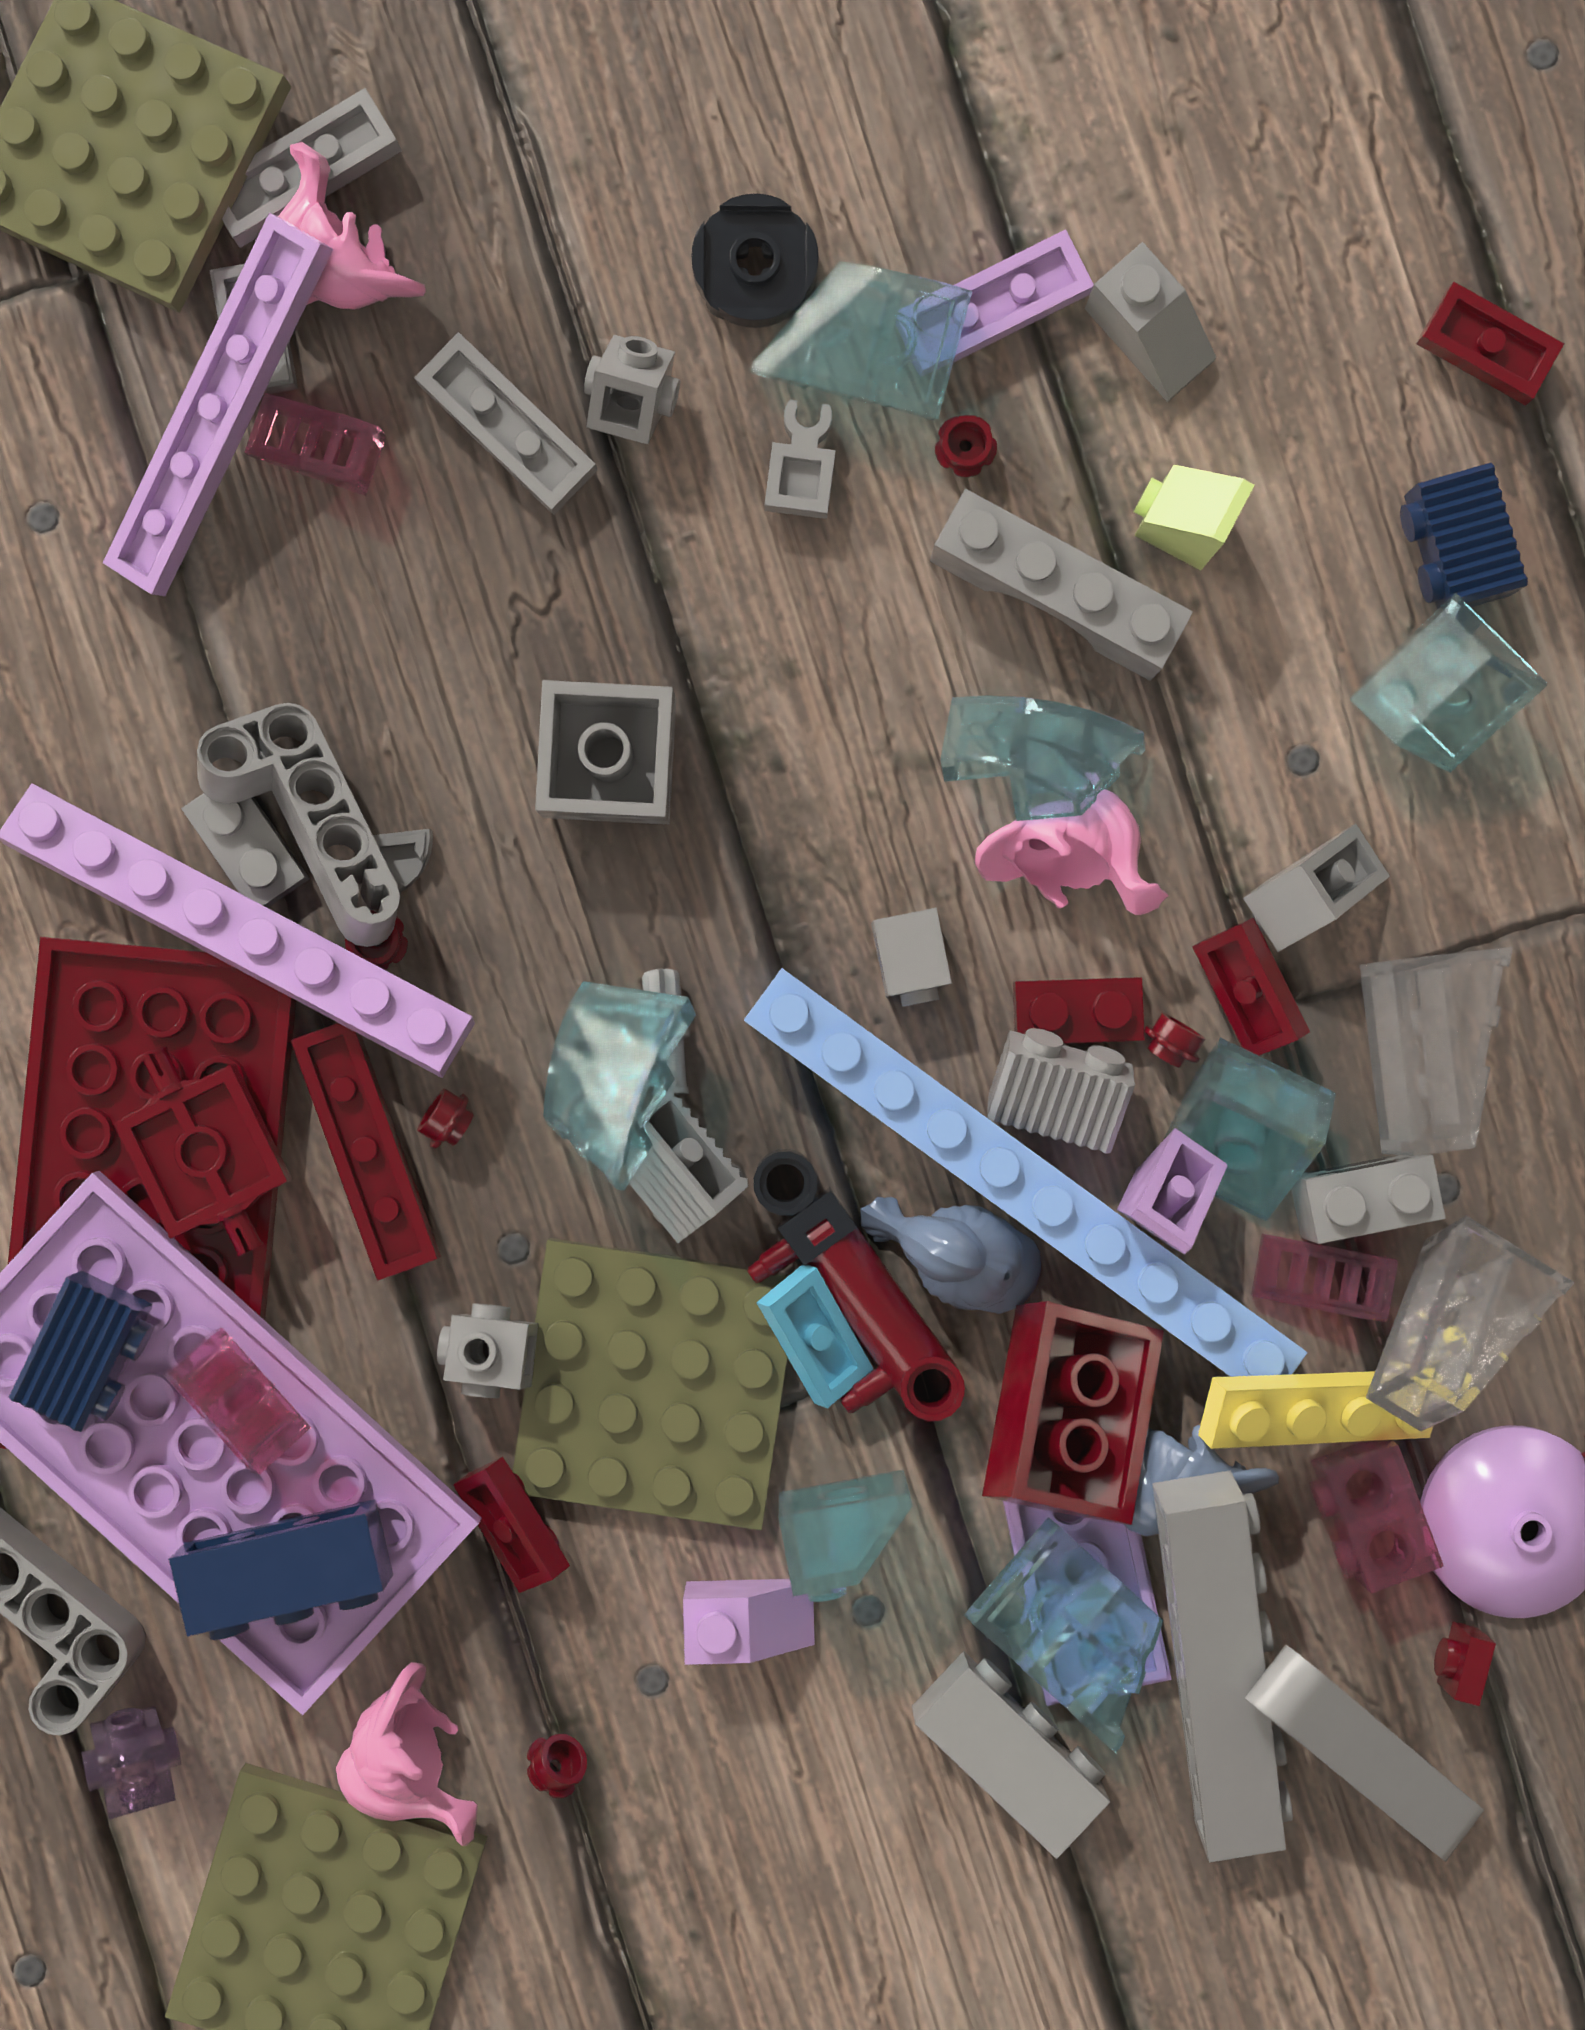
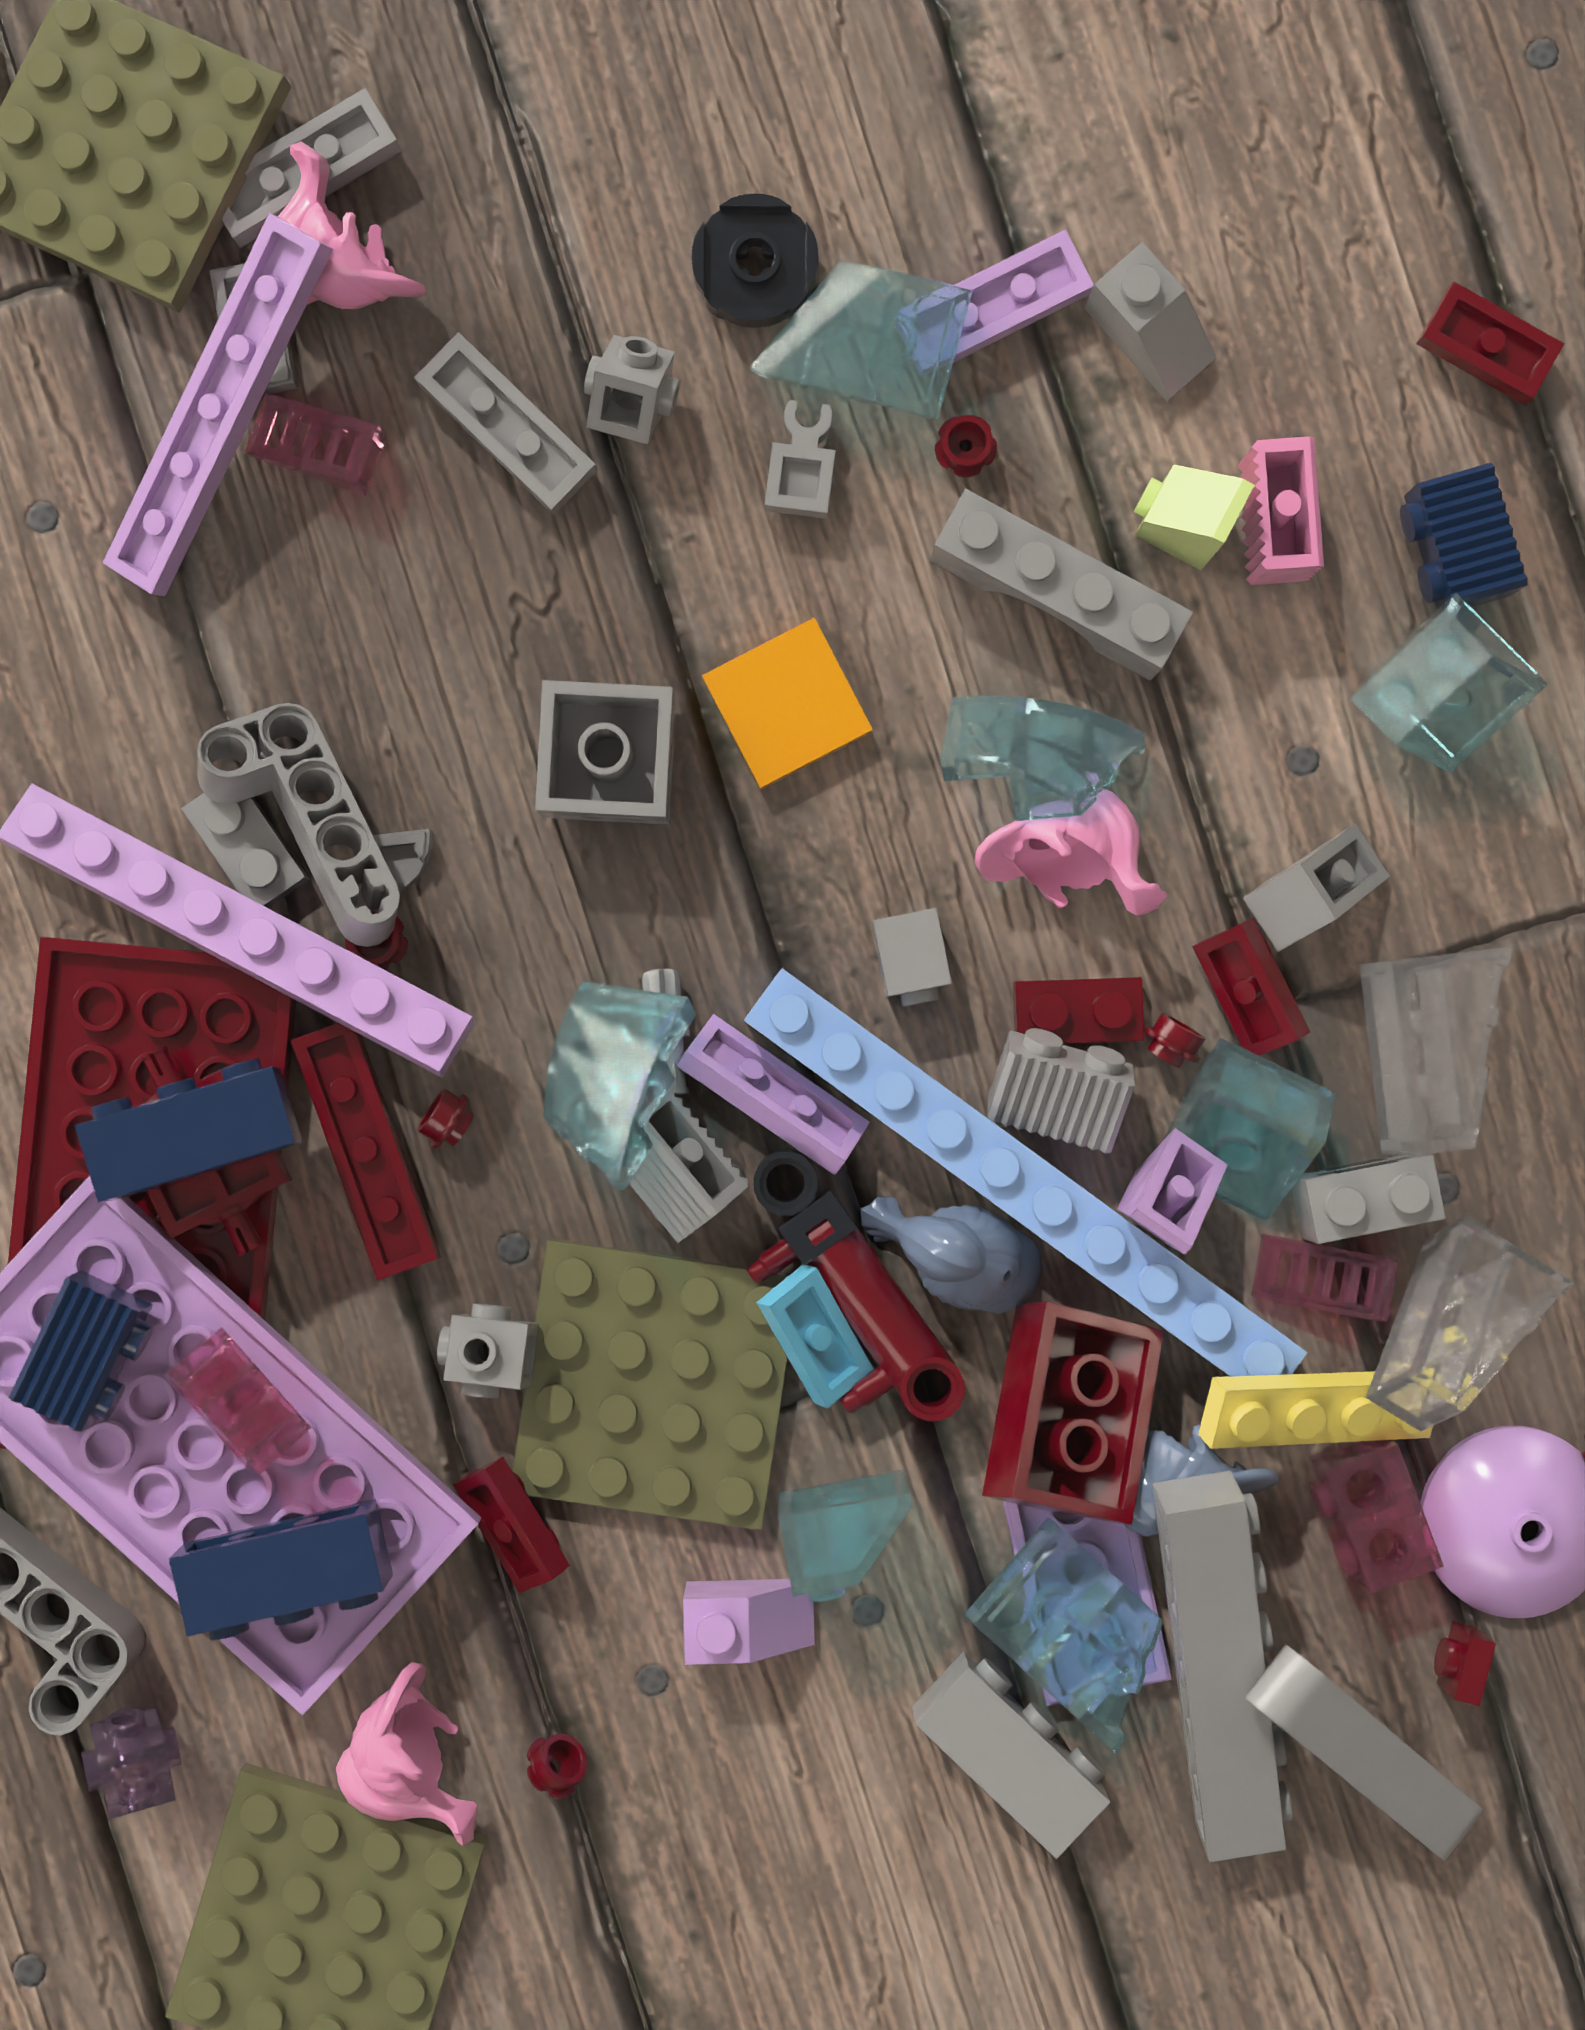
(187, 1130): none -> dark blue brick
(773, 1094): none -> lavender plate
(787, 703): none -> light orange tile
(1282, 511): none -> bright pink brick

